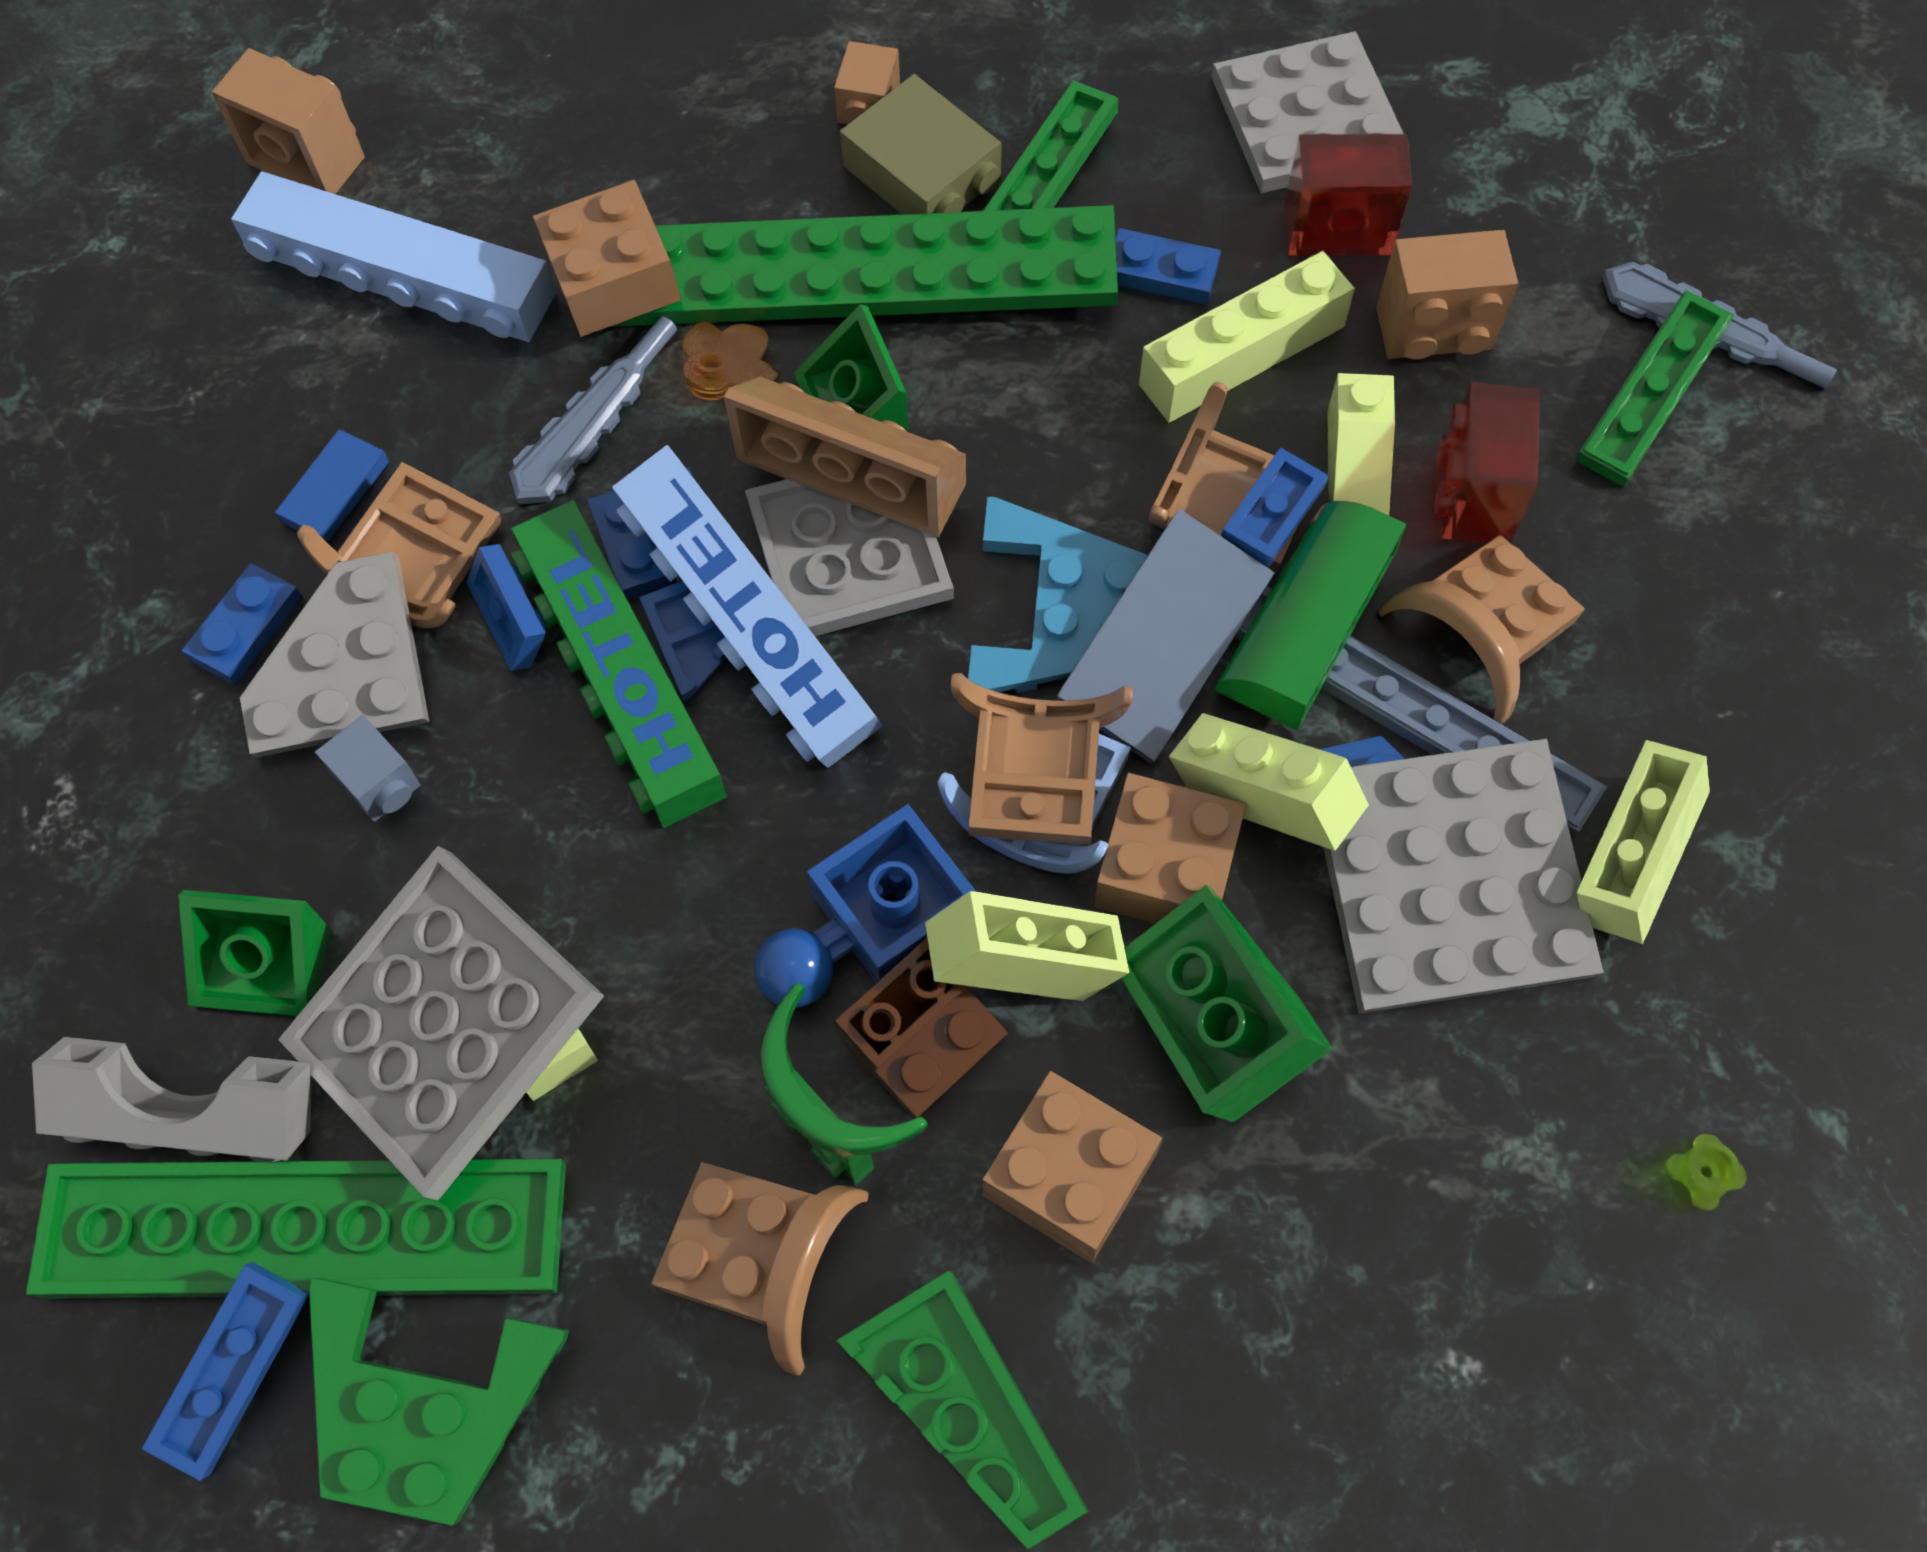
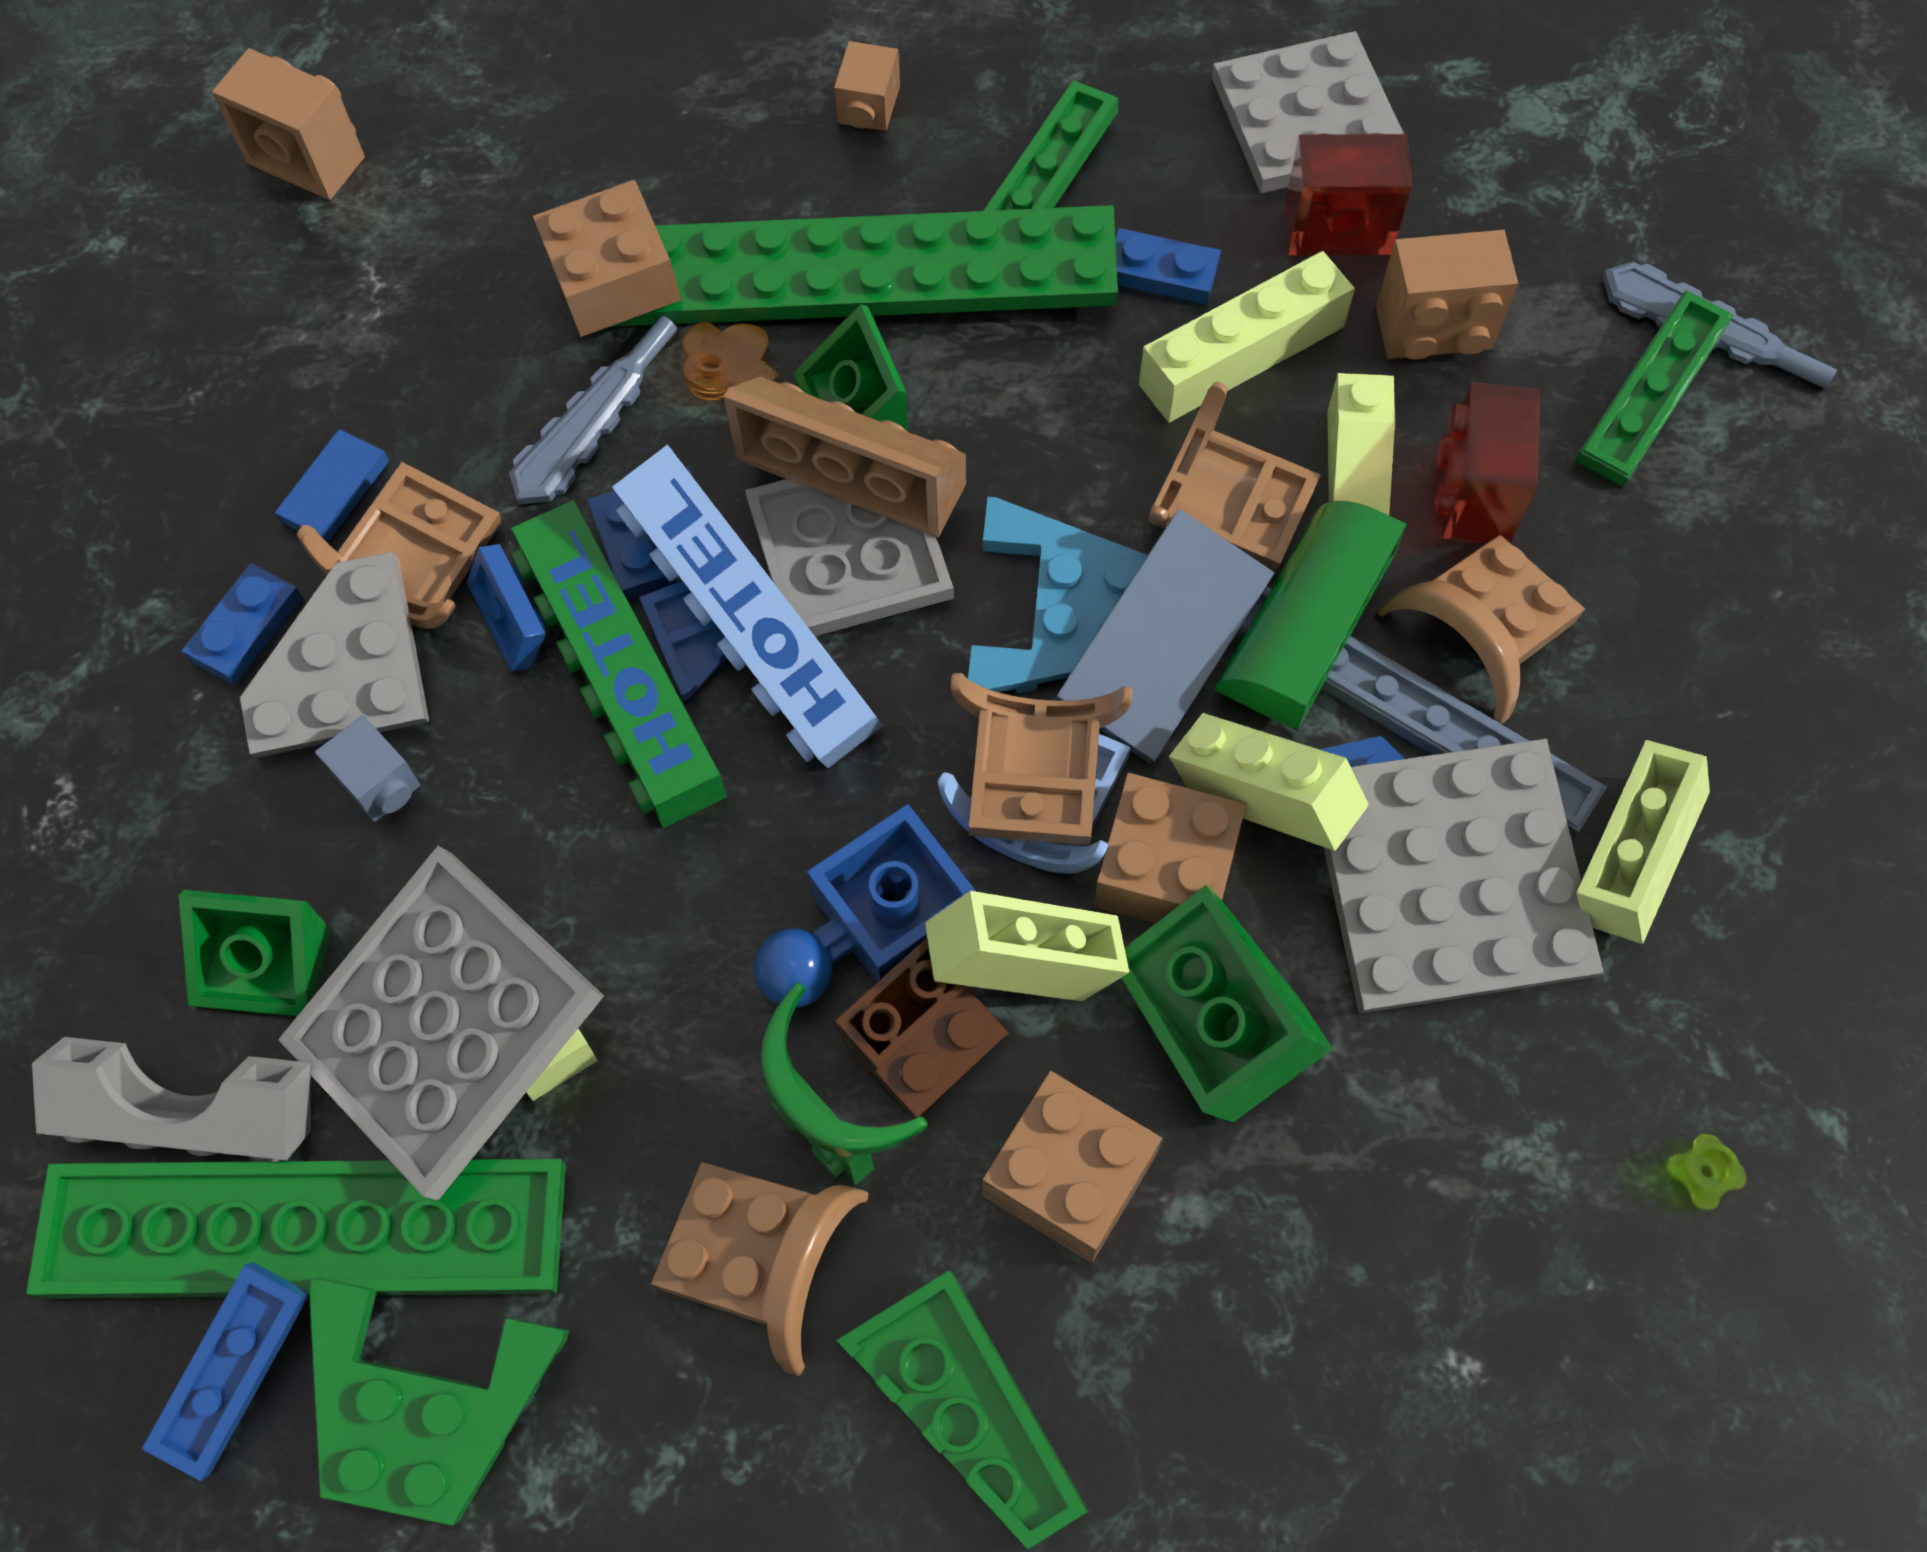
(395, 256): light blue brick -> none
(921, 151): olive brick -> none
(1274, 507): blue plate -> none

